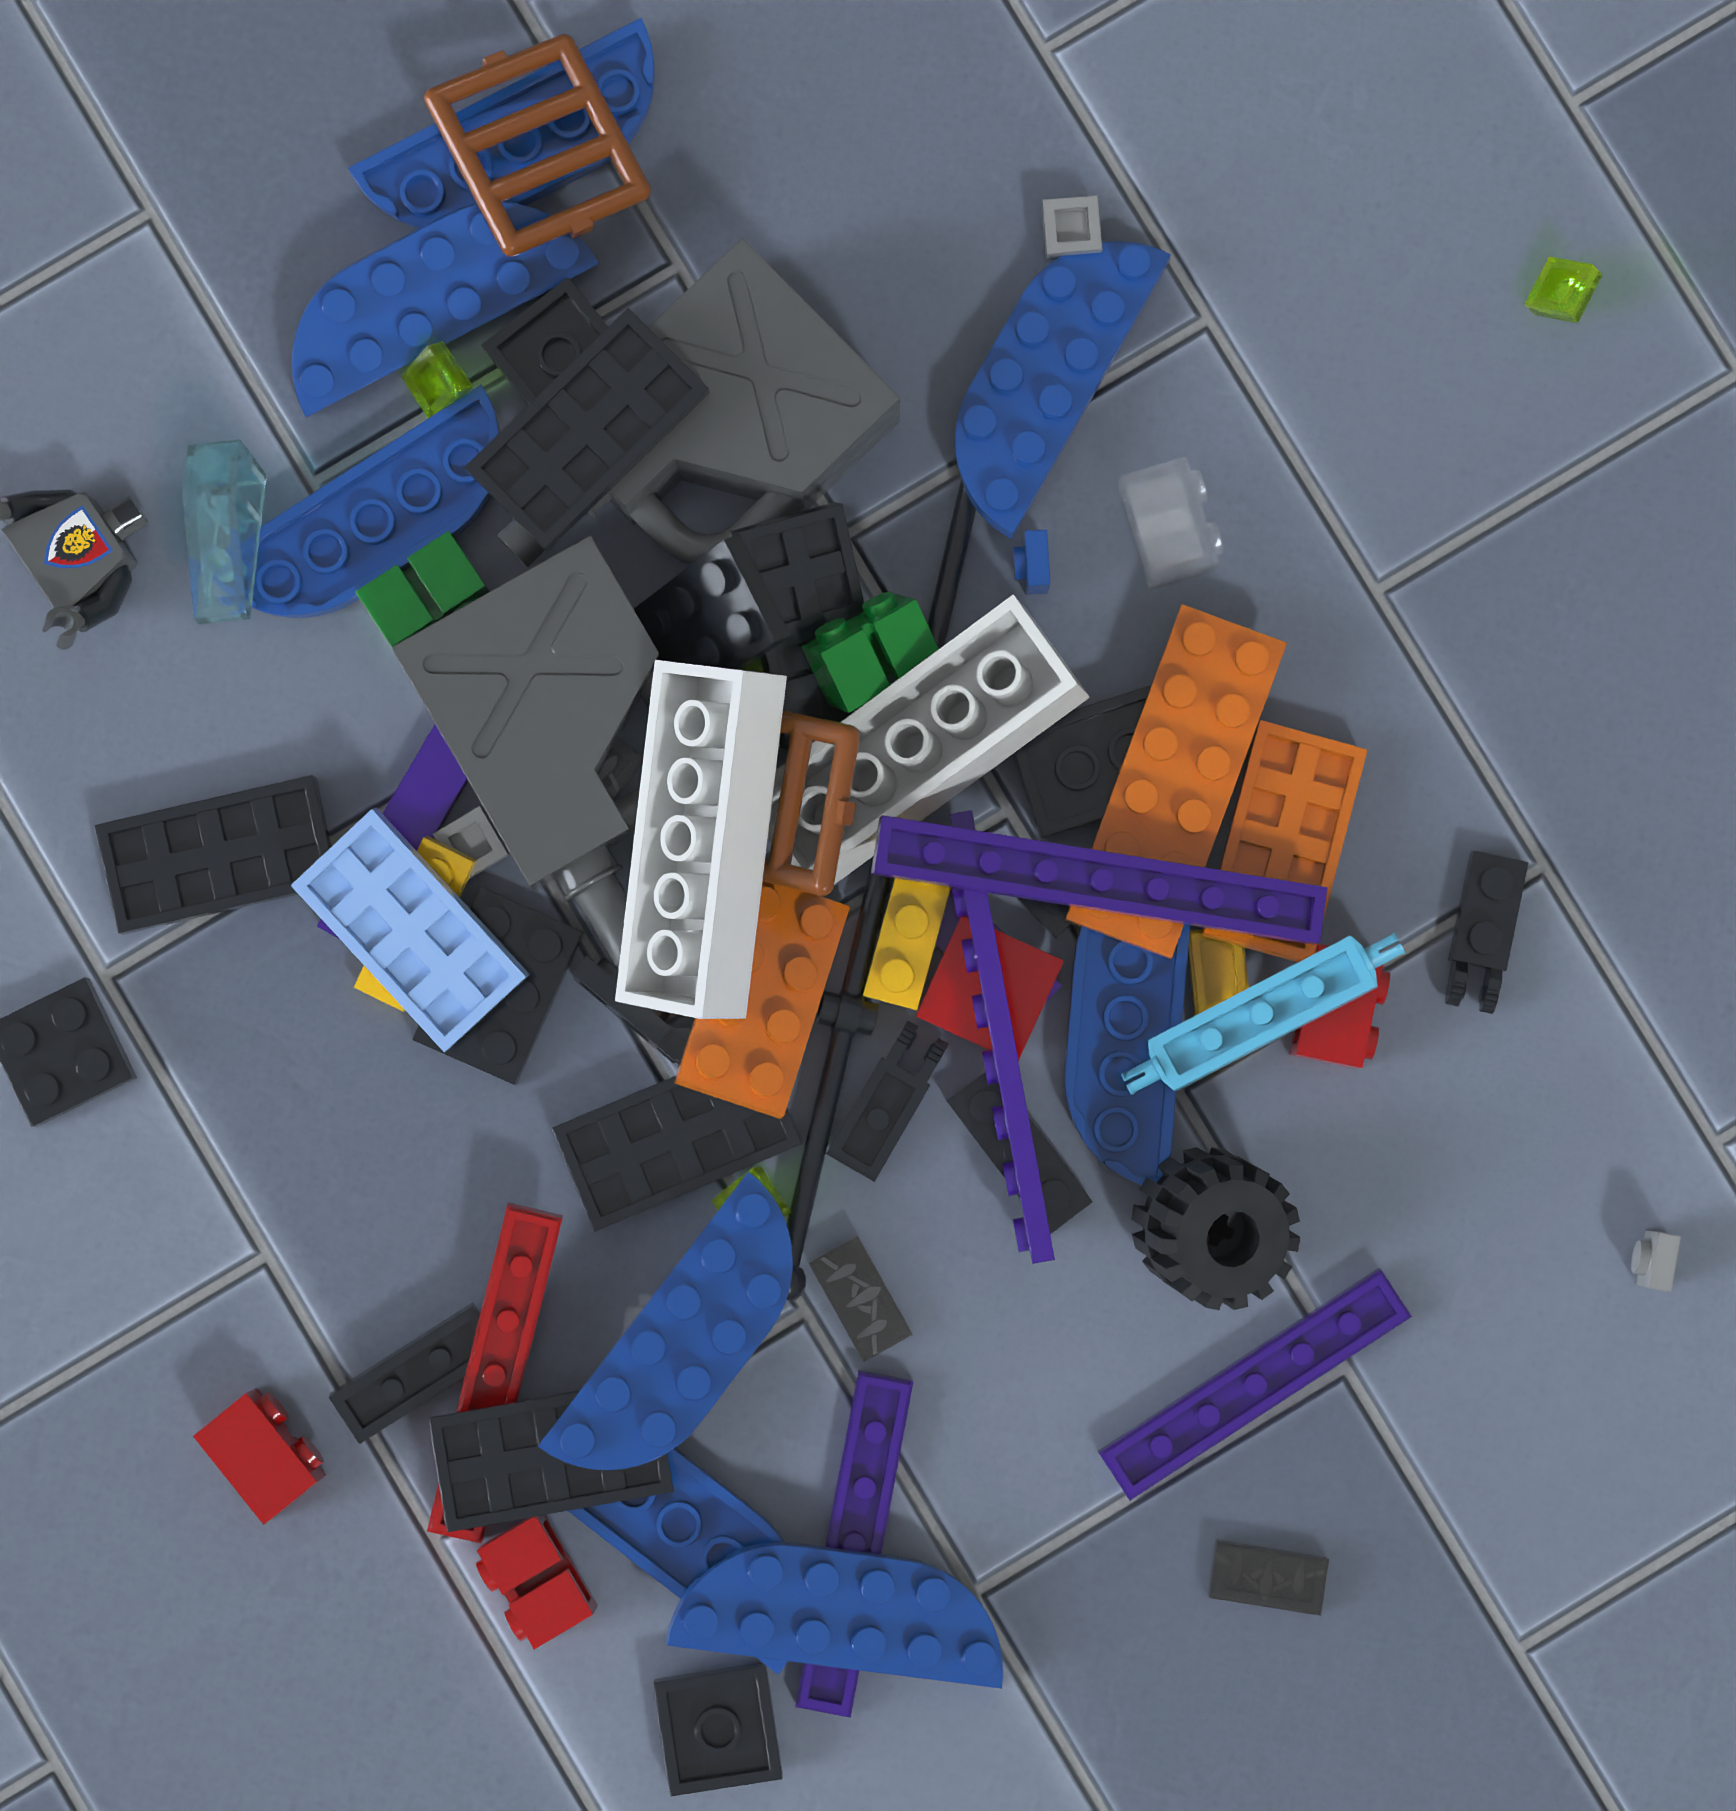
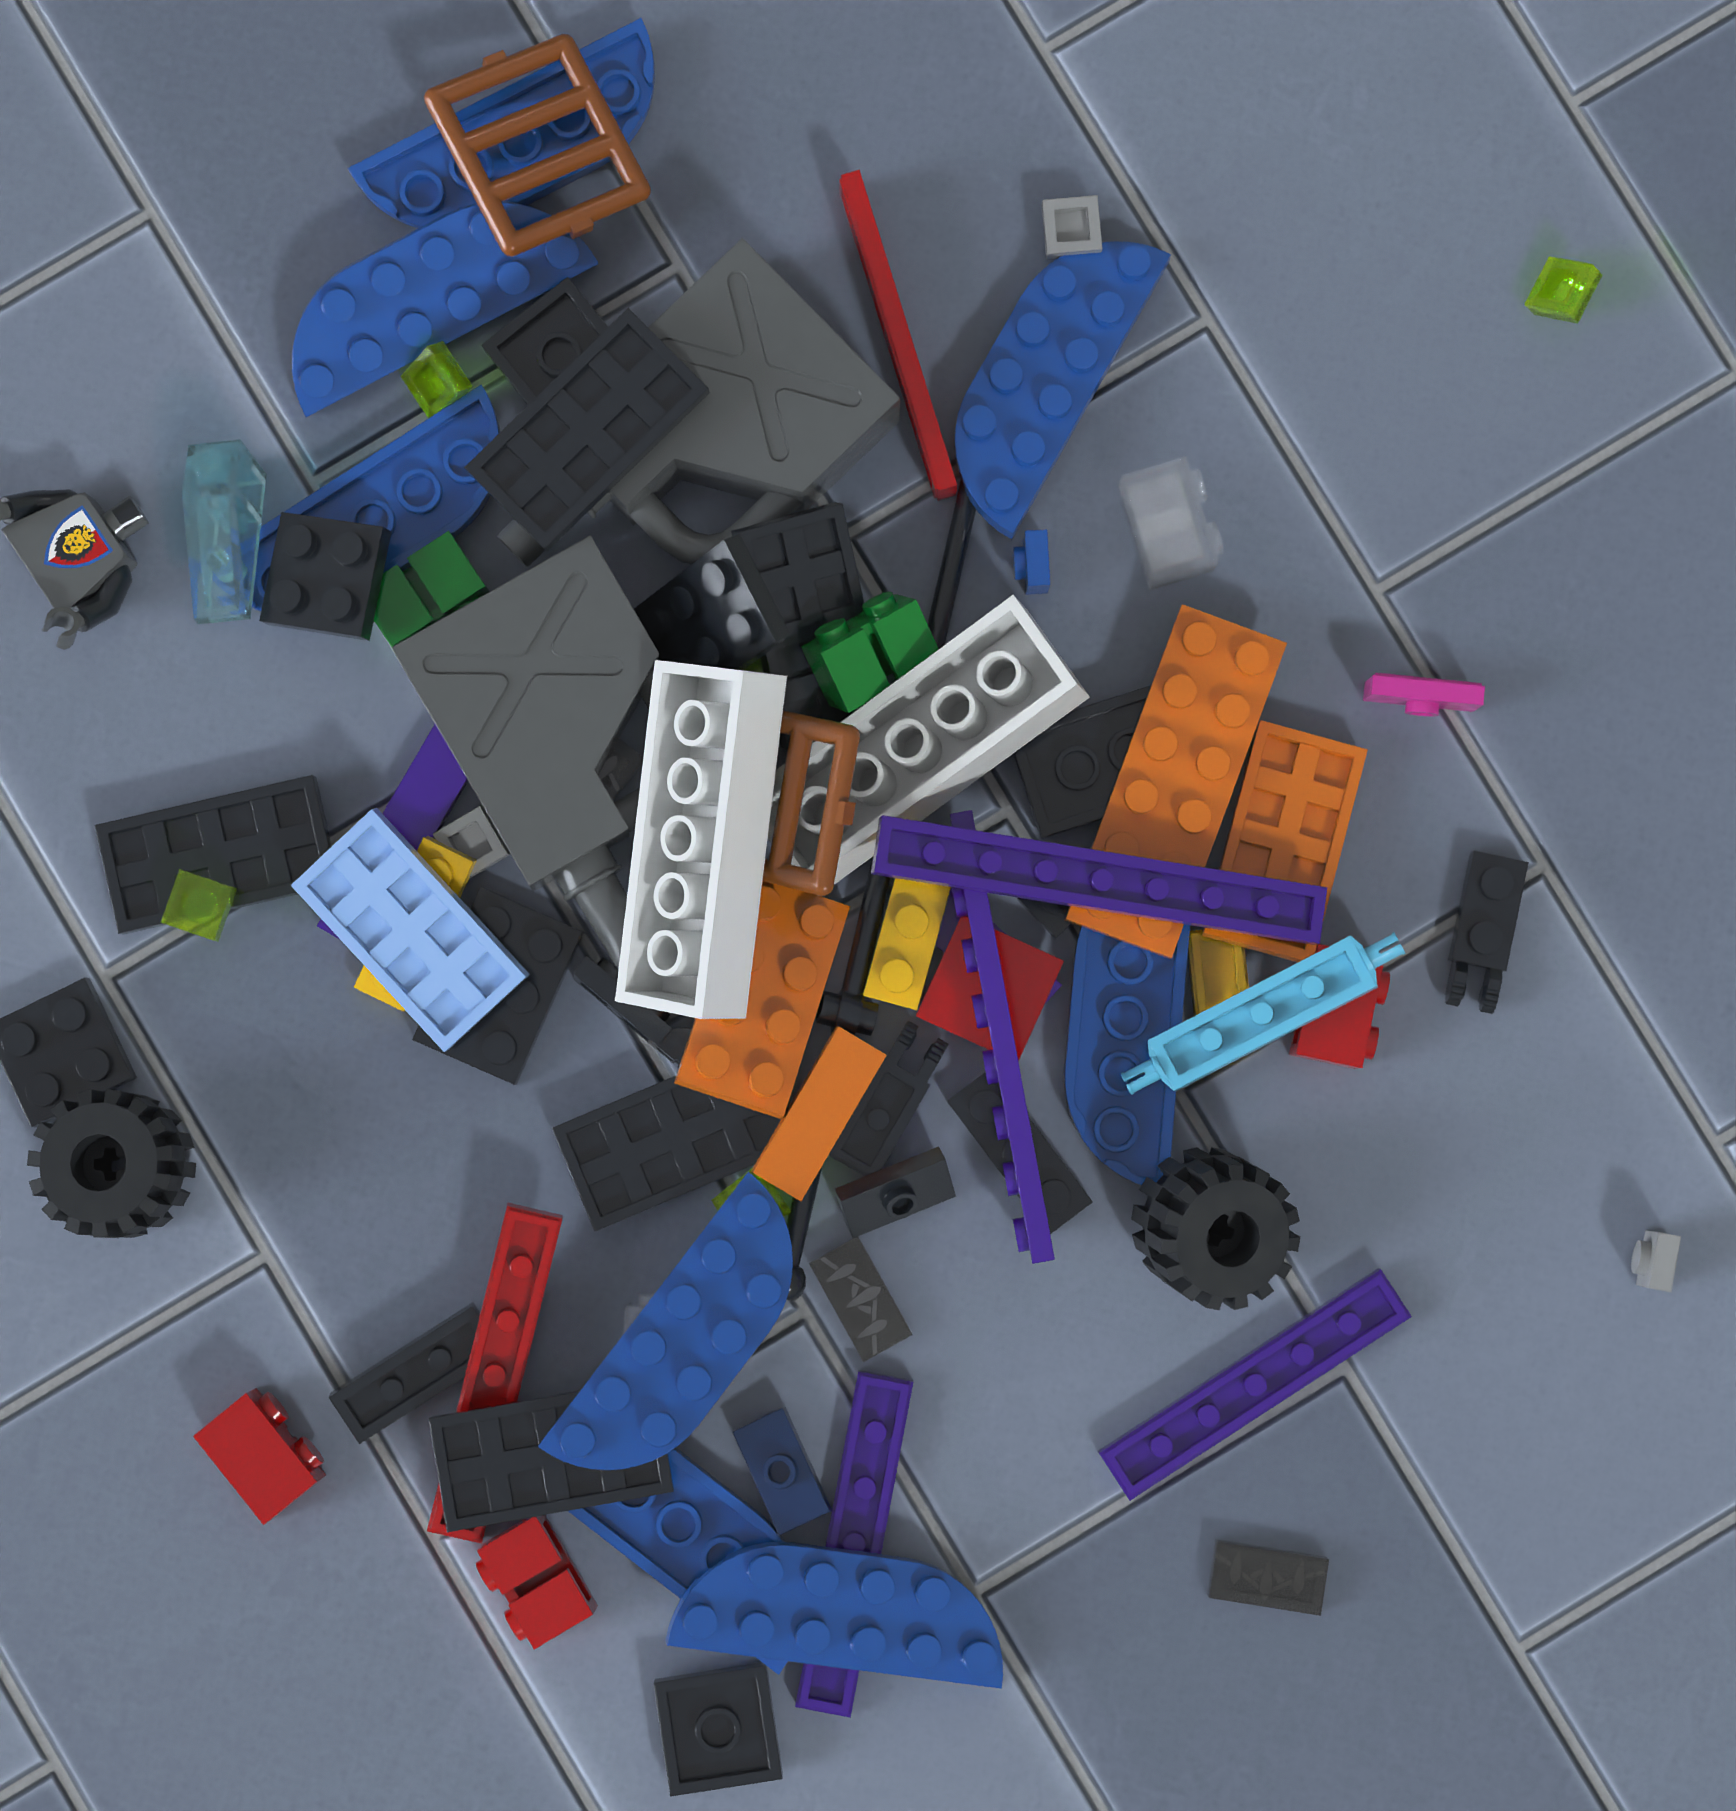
(79, 1159): none -> black wheel
(198, 905): none -> clear neon green plate
(325, 576): none -> black plate
(782, 1471): none -> dark blue plate
(818, 1113): none -> orange tile
(895, 1192): none -> black plate
(897, 335): none -> red tile
(1424, 695): none -> dark pink plate

